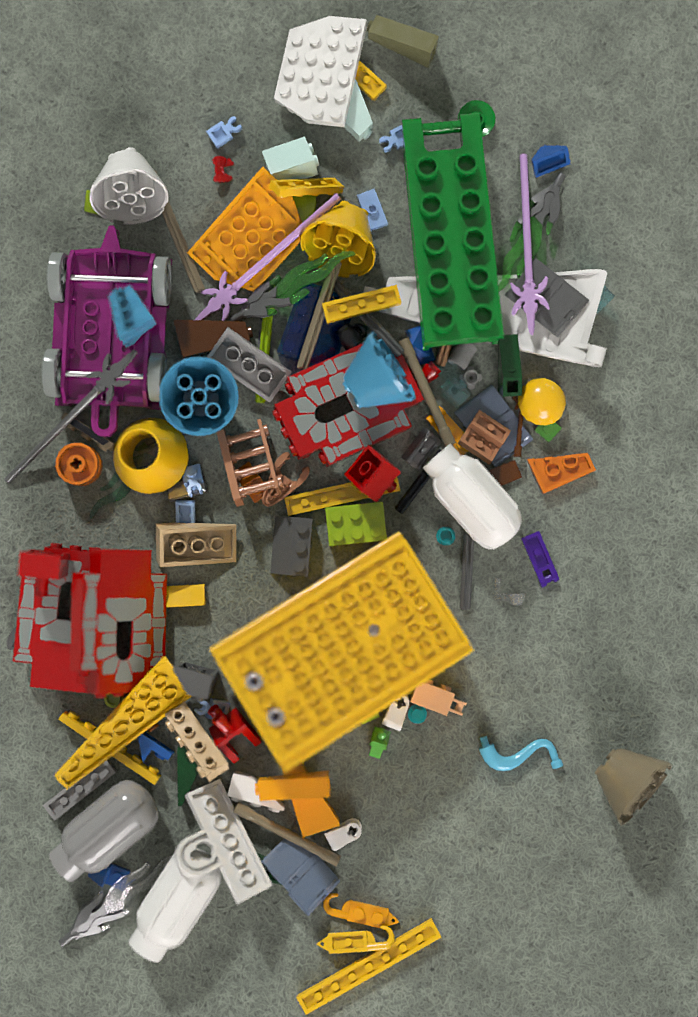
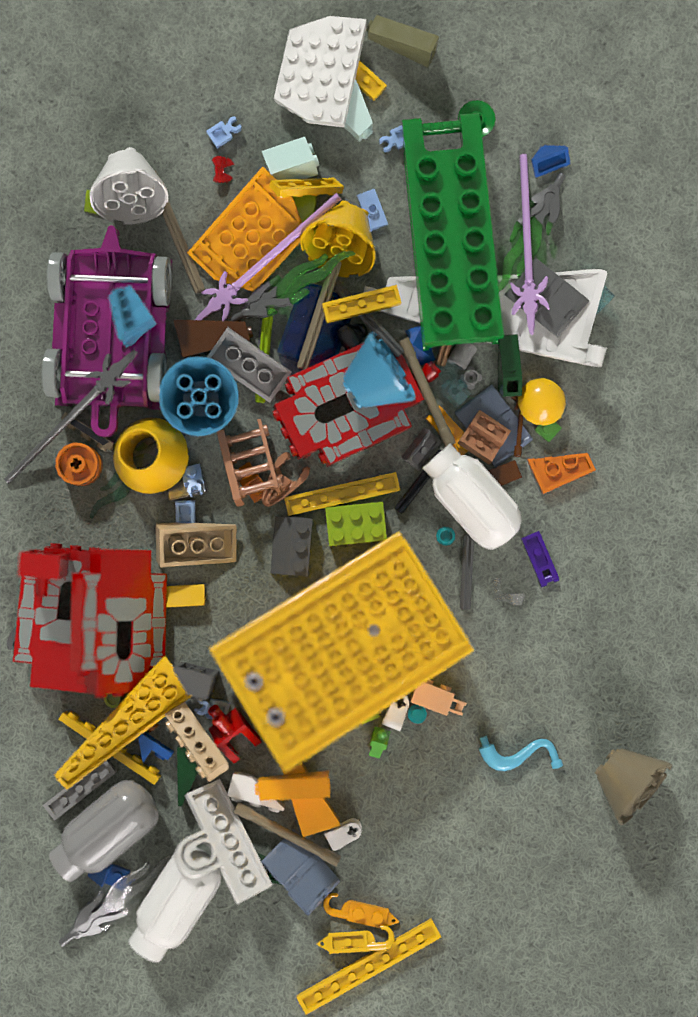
(373, 473): red brick -> none

